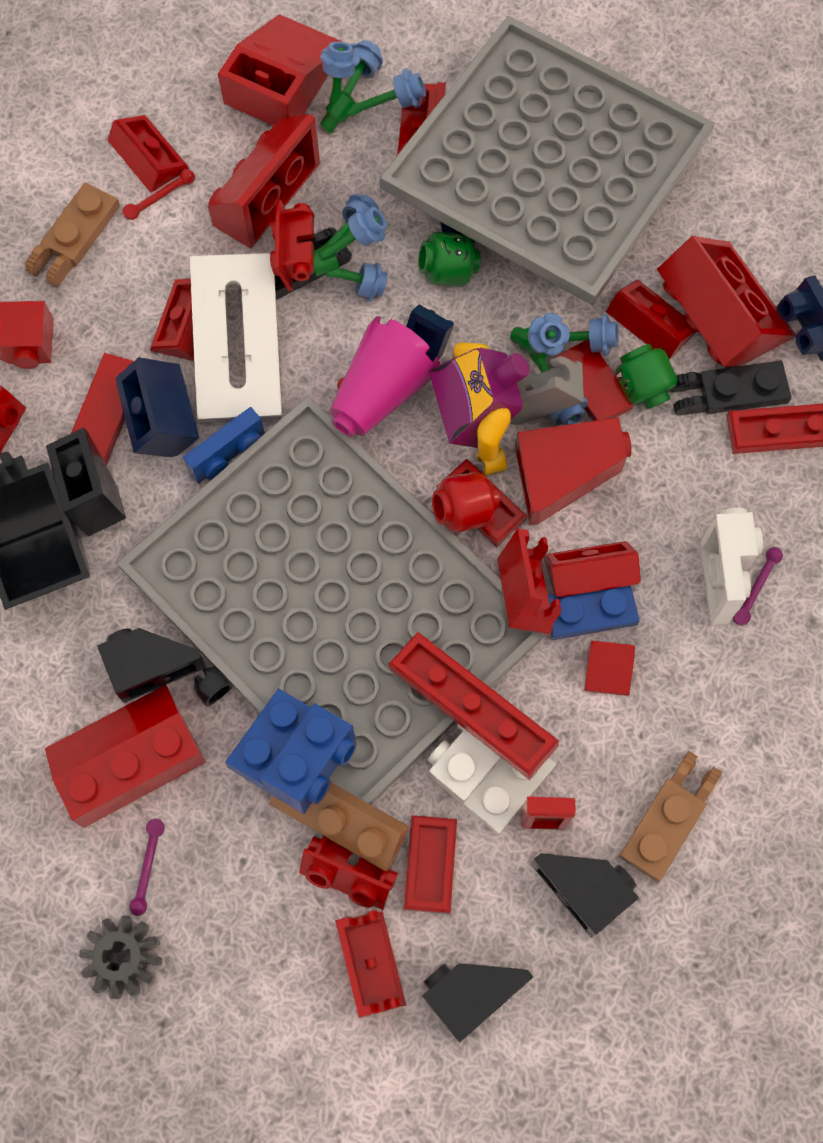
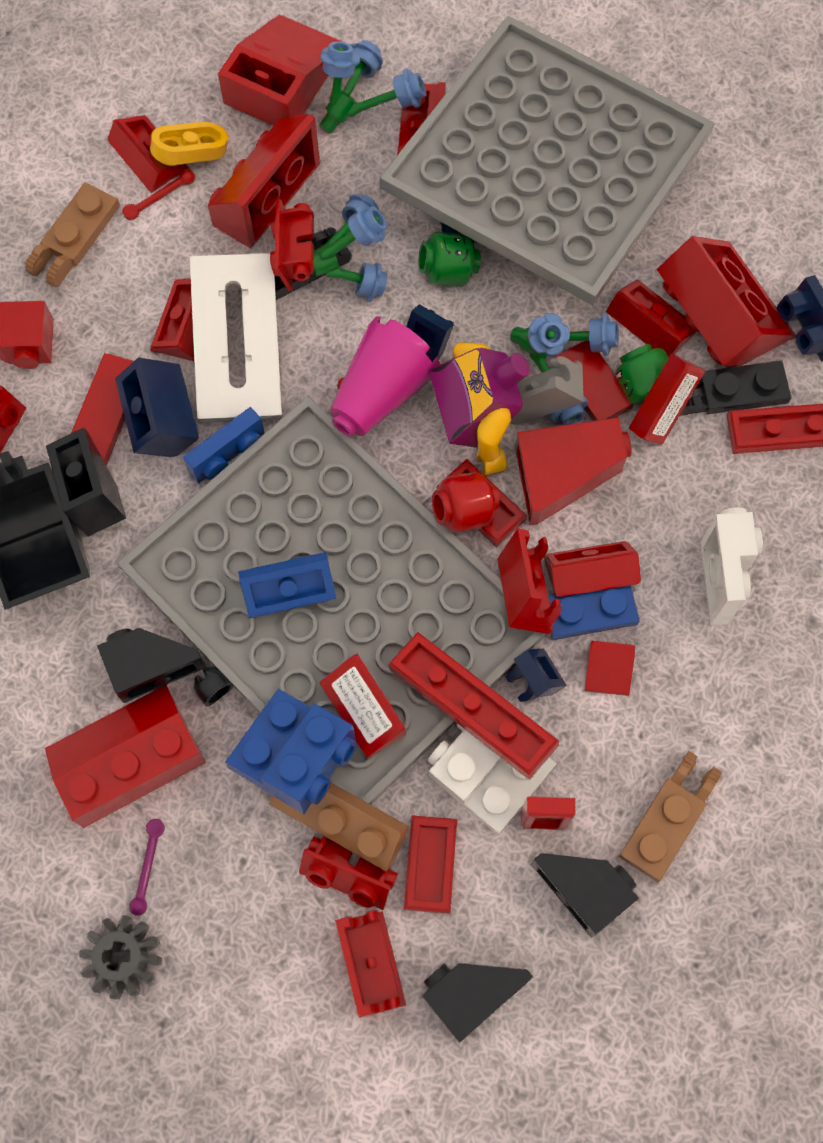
(188, 143): none -> yellow plate
(287, 584): none -> blue plate
(363, 706): none -> slope
(539, 673): none -> dark blue tile
(666, 399): none -> red slope
(773, 556): magenta hinge -> none

